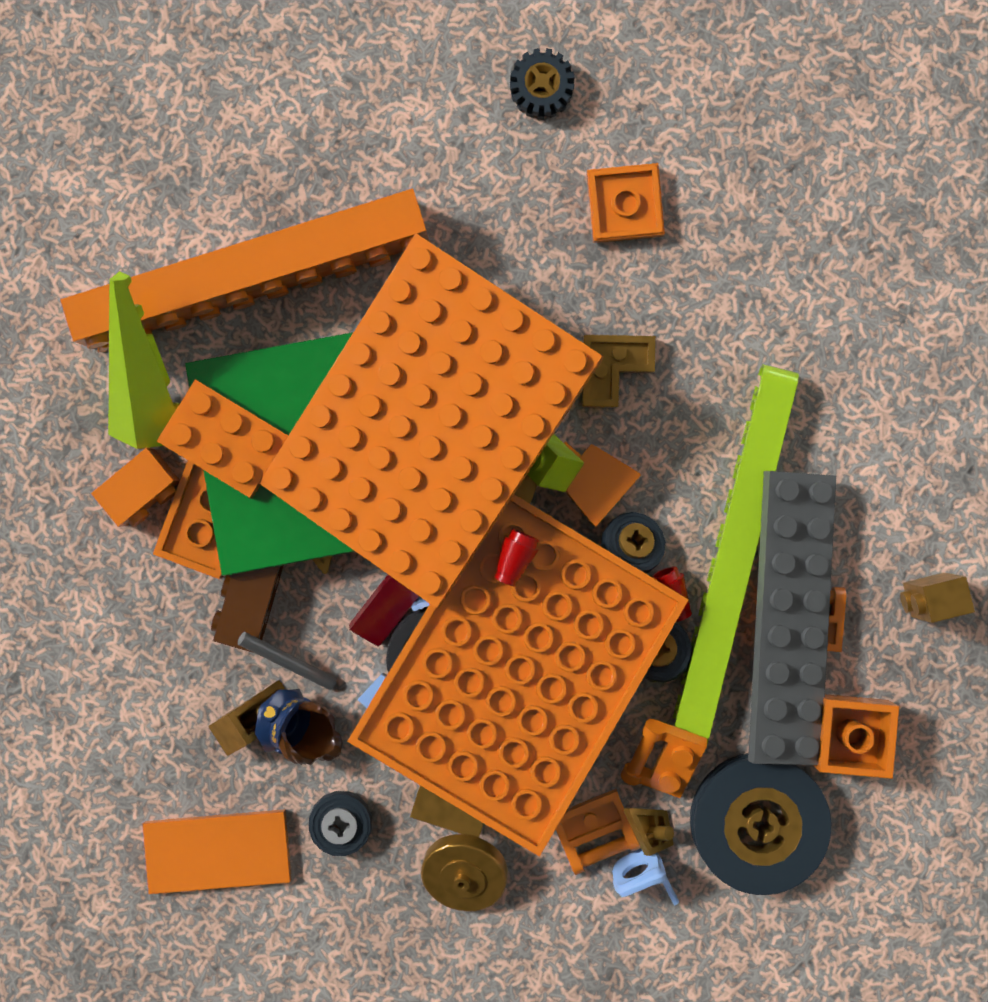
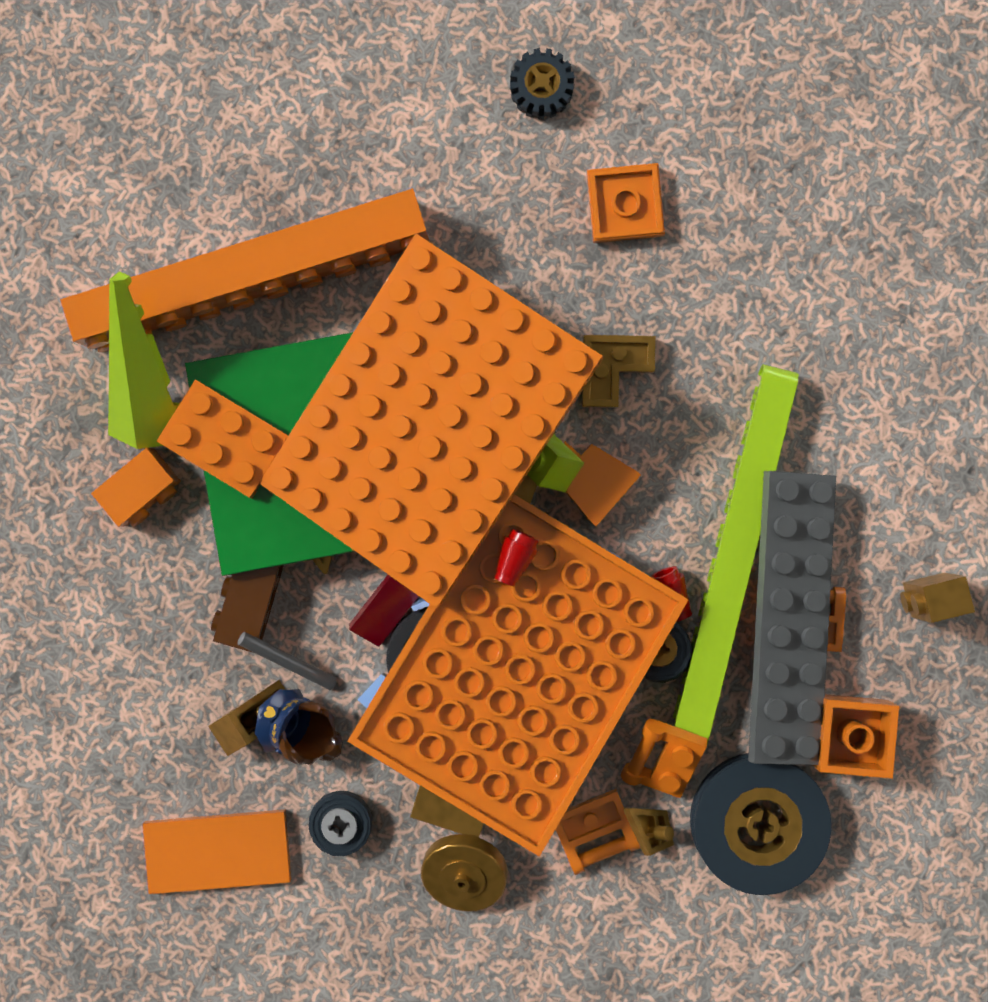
(188, 528): orange plate -> none
(618, 540): black wheel -> none
(653, 874): light blue piece -> none

